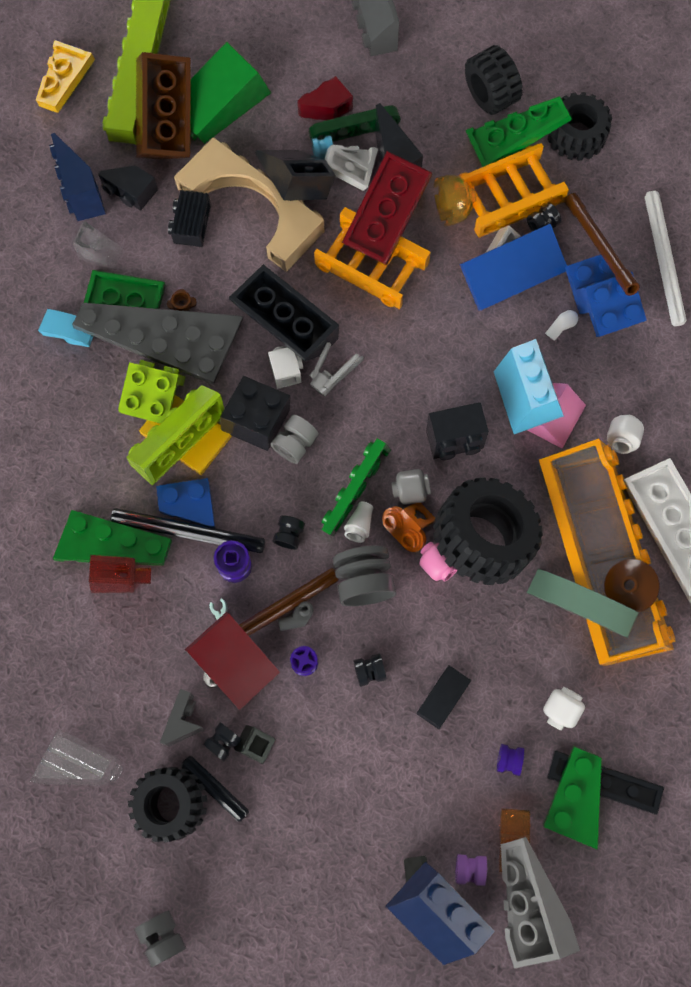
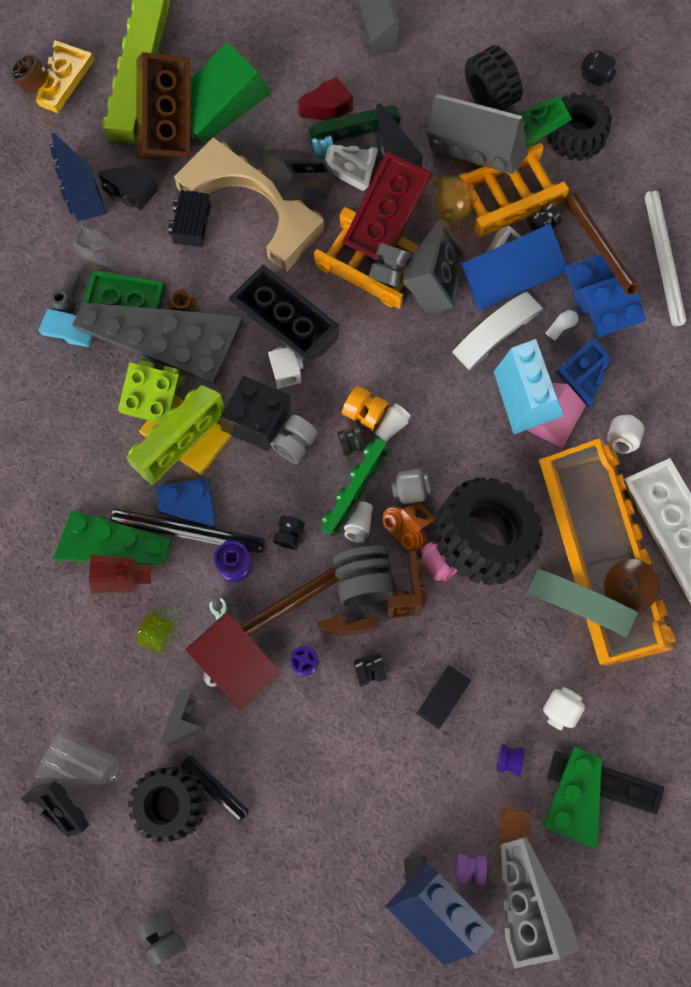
(29, 73): none -> reddish brown wheel
(58, 808): none -> black wing
(68, 303): none -> dark grey bar
(153, 633): none -> clear neon green slope
(225, 735): black wheel -> none
(255, 744): pearl dark grey slope -> none
(298, 618): dark grey arm -> none
(324, 381): light grey plant -> none
(337, 626): none -> reddish brown slope
(351, 441): none -> pearl dark grey wheel
(357, 404): none -> light orange wheel
(389, 265): none -> dark grey wheel
(392, 422): none -> white cone
(405, 604): none -> reddish brown bracket
(435, 269): none -> dark grey slope
(457, 431): black brick -> none
(477, 134): none -> dark grey slope
(496, 329): none -> white slope
(585, 371): none -> blue wing
(598, 67): none -> black head

